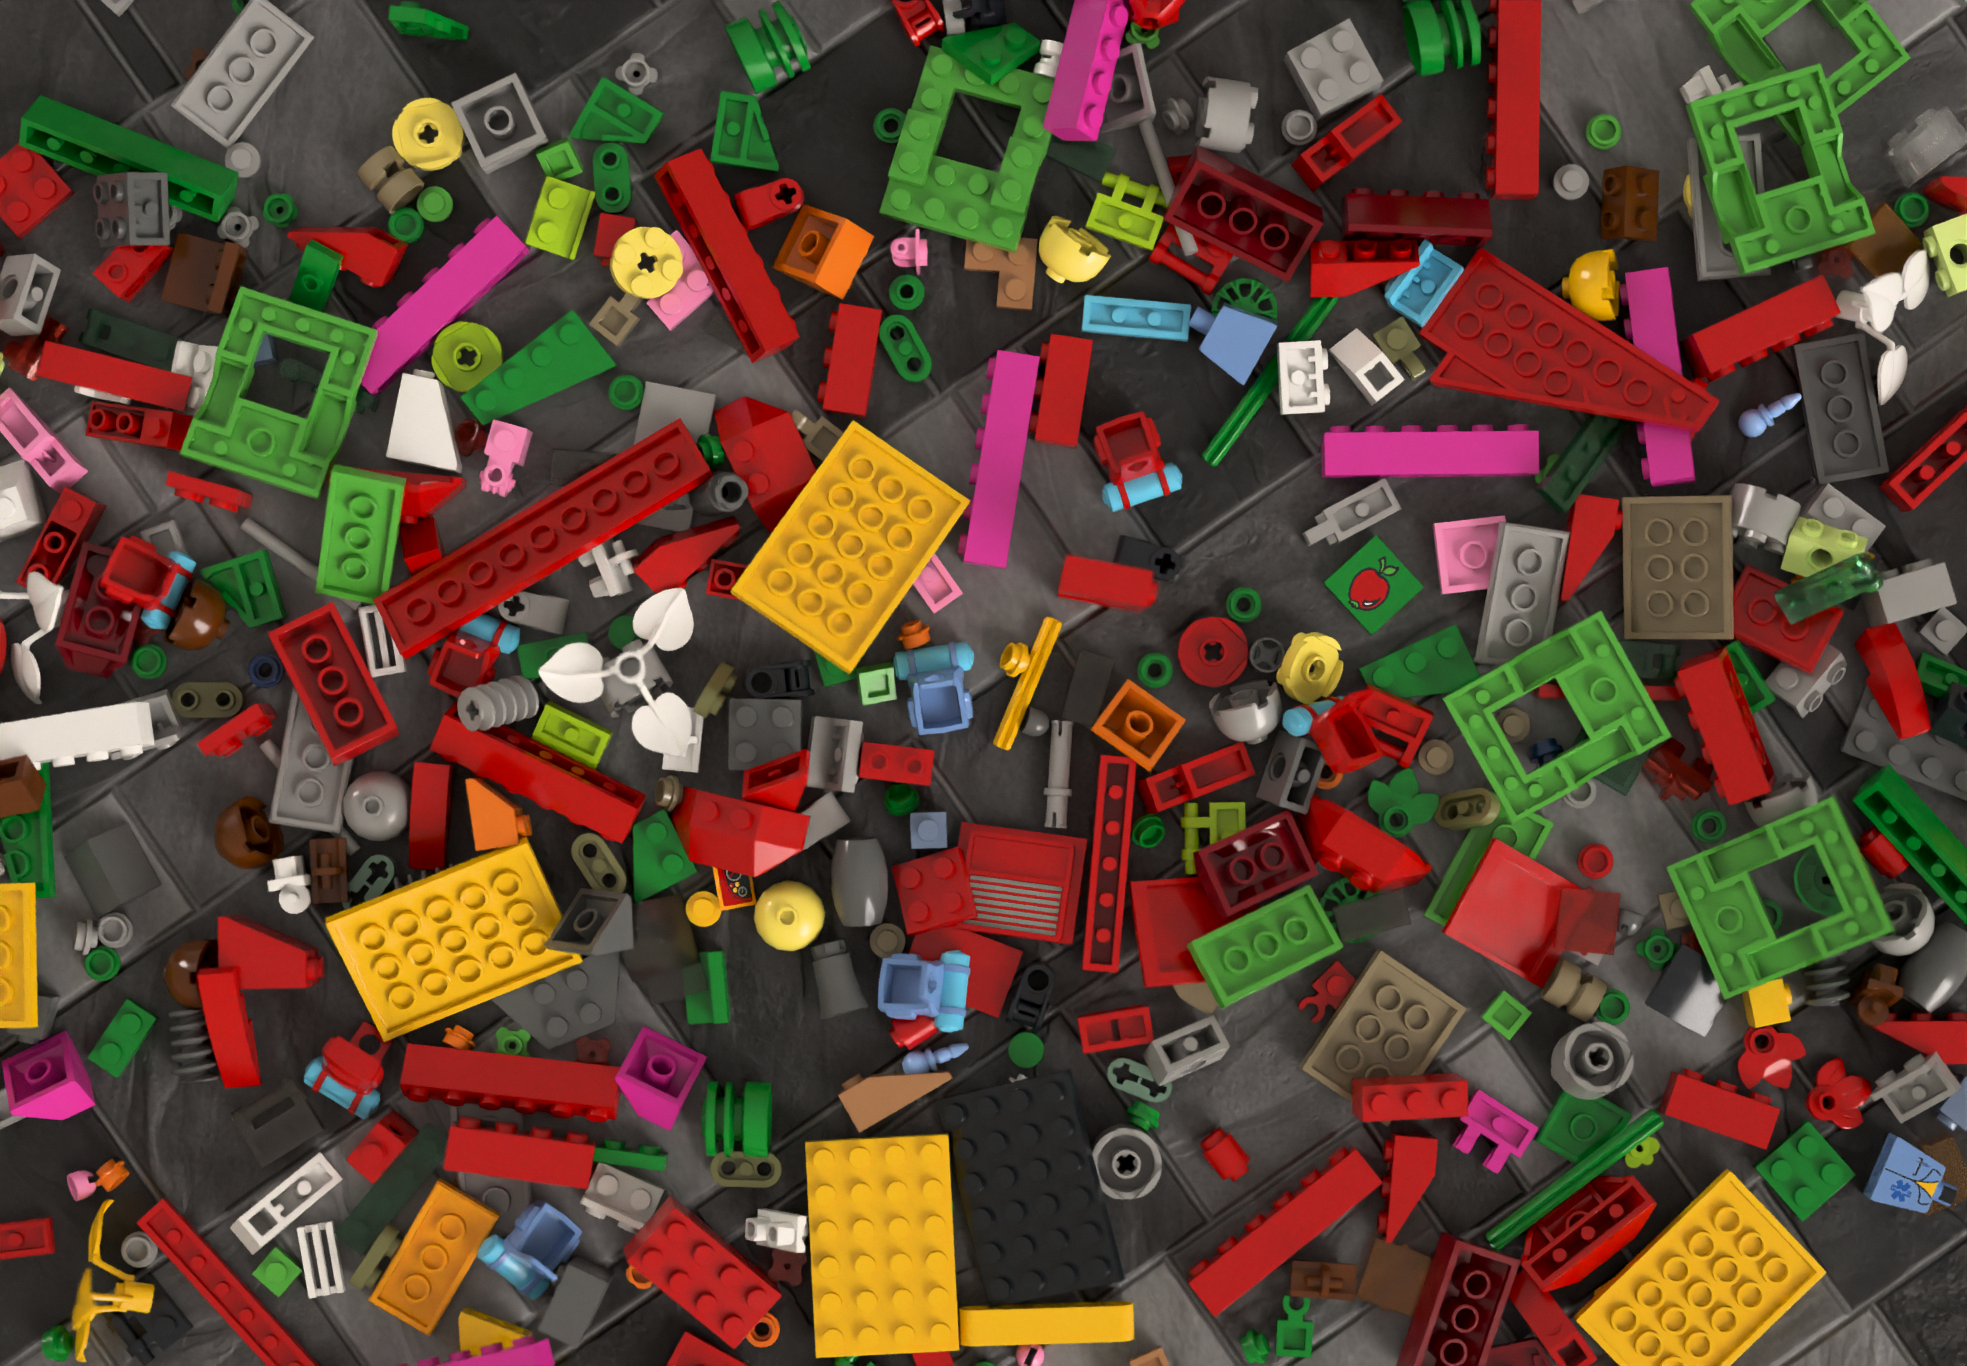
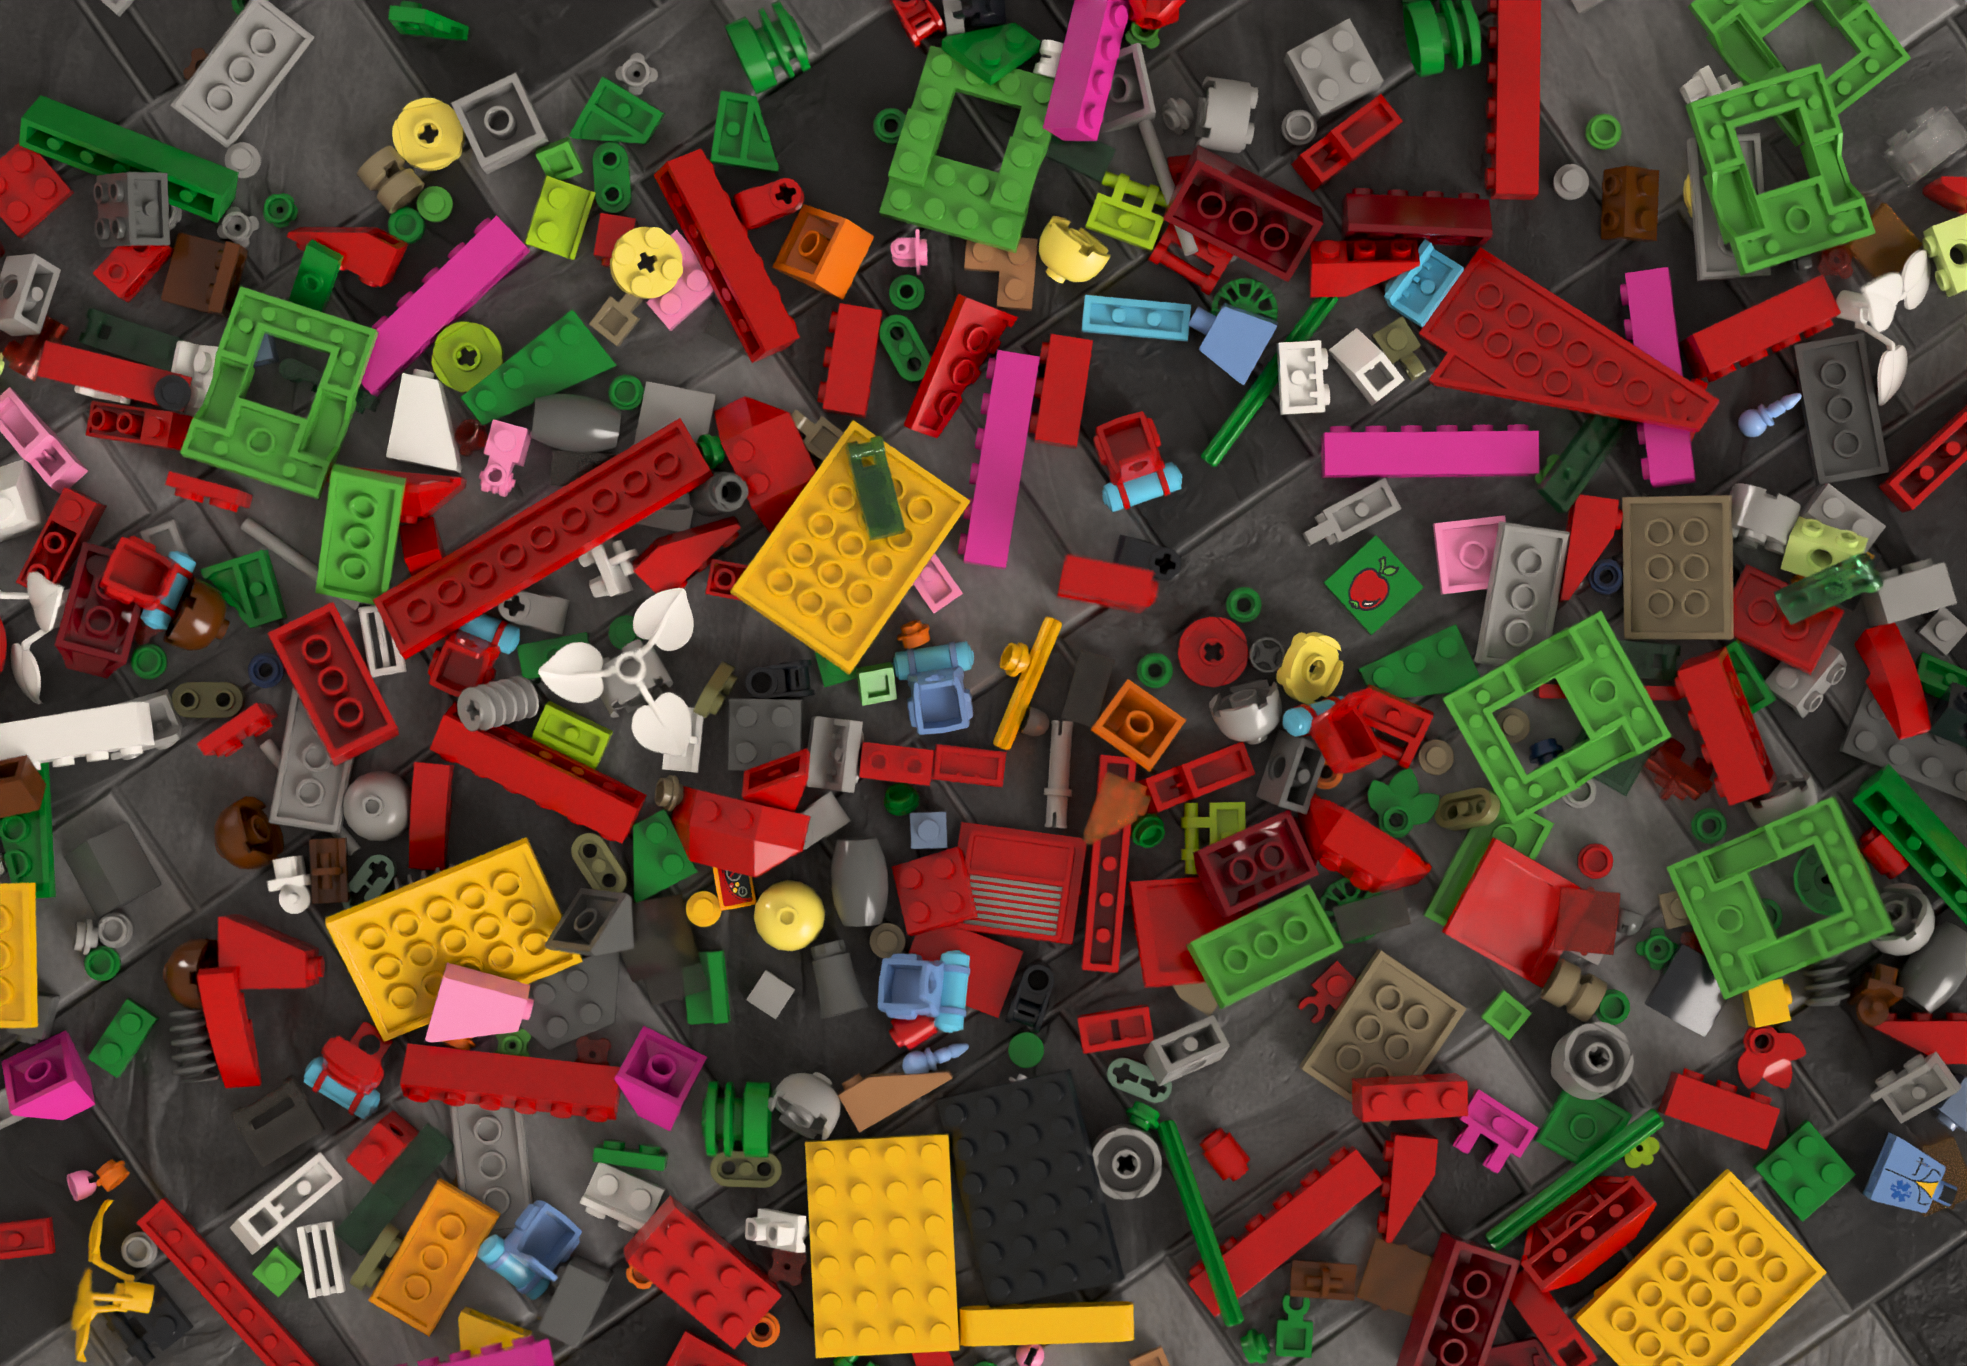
(57, 1343): green plate -> none
(172, 392): none -> black plate
(477, 1005): none -> bright pink slope
(495, 817): orange slope -> none
(519, 1154): red brick -> none
(575, 423): none -> dark grey piece
(770, 994): none -> light grey tile
(806, 1104): none -> light grey cylinder
(875, 489): none -> clear green plate
(962, 348): none -> red wing
(969, 765): none -> red plate
(1115, 807): none -> clear orange slope
(1200, 1223): none -> green axle
(1594, 285): yellow cylinder -> none
(1616, 576): none -> dark blue plate
(1843, 1094): red plate -> none
(1911, 209): green plate -> none

